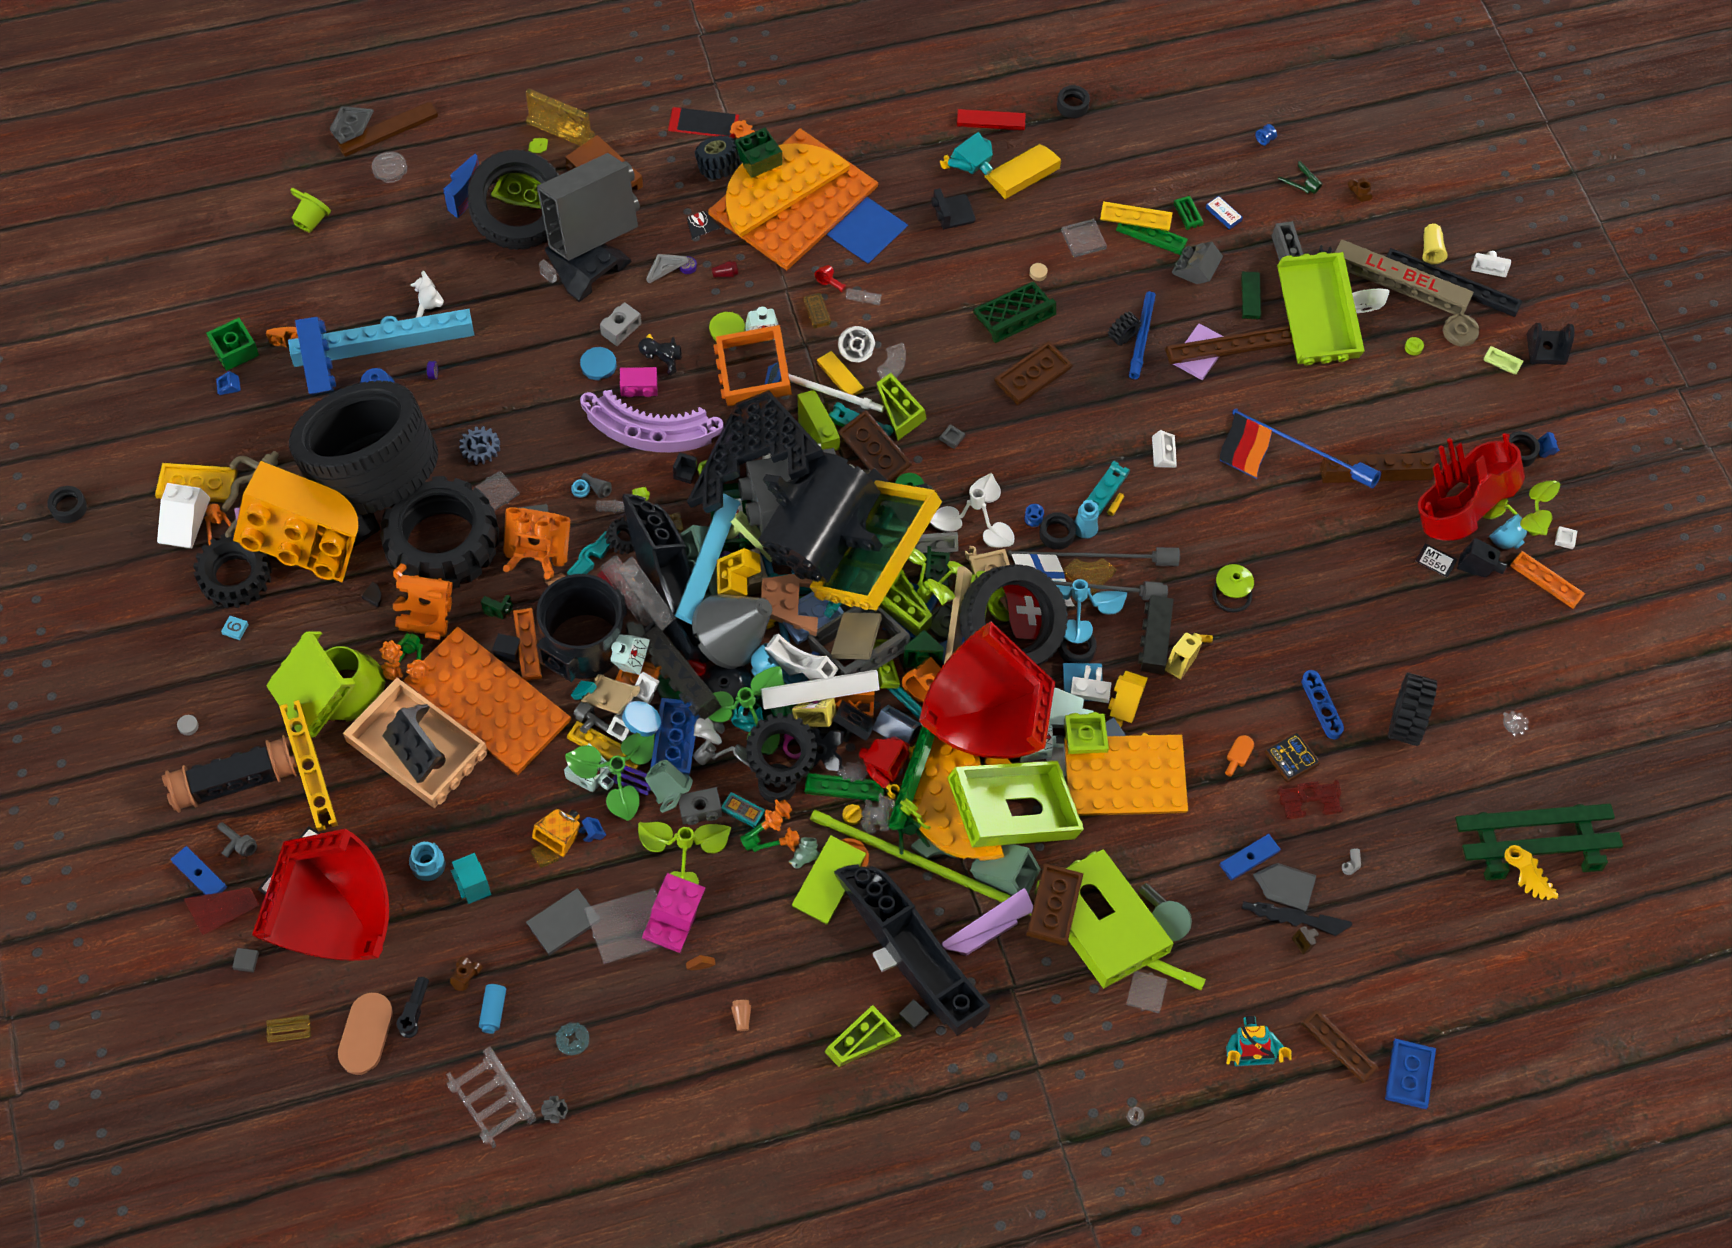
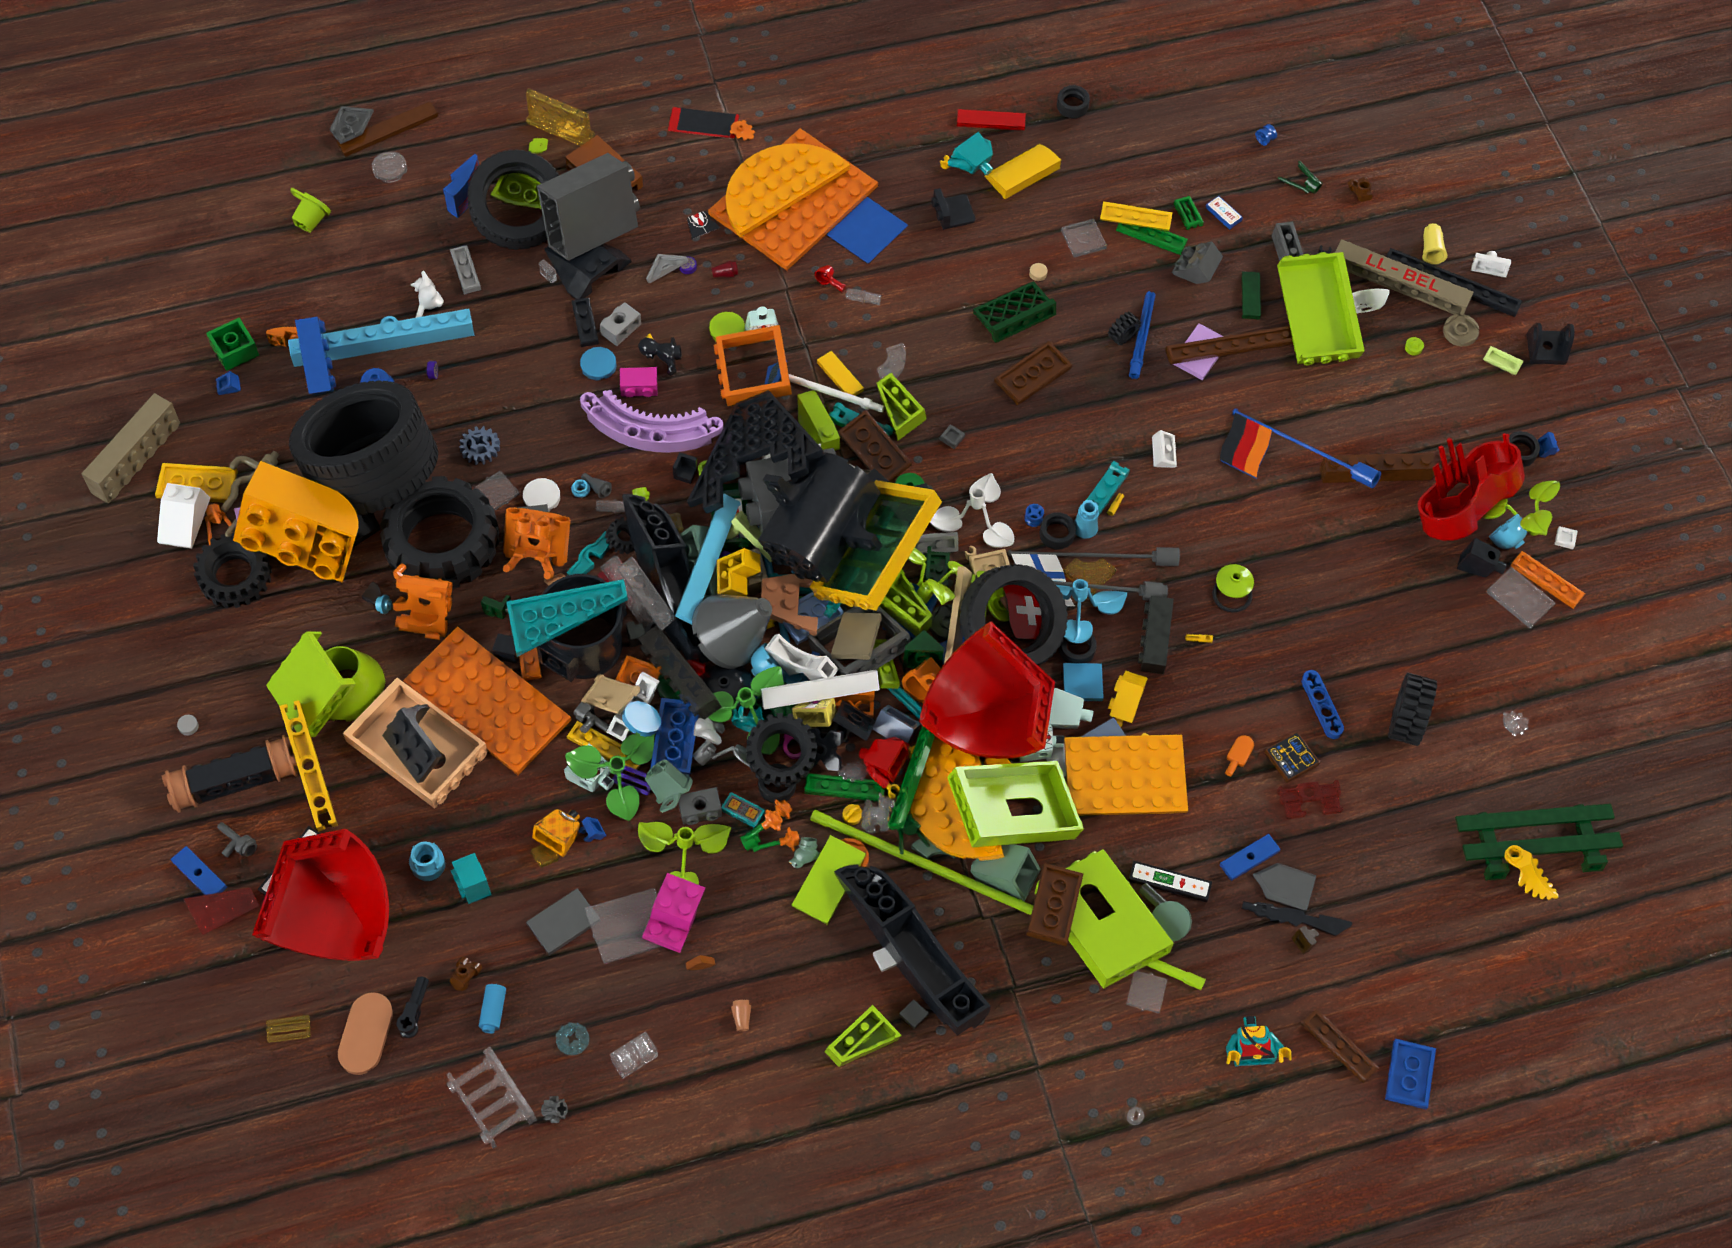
(62, 493): black tyre -> none
(131, 448): none -> dark tan brick
(234, 627): medium azure tile -> none
(245, 960): dark grey tile -> none
(383, 604): none -> medium azure plate
(393, 654): orange plant -> none
(465, 269): none -> light grey tile
(541, 492): none -> white tile
(552, 614): none -> teal wing
(582, 689): teal tile -> none
(585, 322): none -> black tile
(629, 653): light aqua torso -> none
(634, 1055): none -> clear brick
(717, 157): black wheel -> none
(759, 152): dark green slope -> none
(817, 310): clear yellow tile -> none
(863, 343): white cylinder -> none
(910, 808): lime plate -> none
(990, 924): lavender wedge -> none
(1086, 733): lime plate -> none
(1091, 689): white hinge -> none
(1170, 881): none -> tile
(1186, 647): light yellow torso -> none
(1354, 864): light grey arm -> none
(1436, 560): sticker -> none
(1520, 597): none -> clear tile

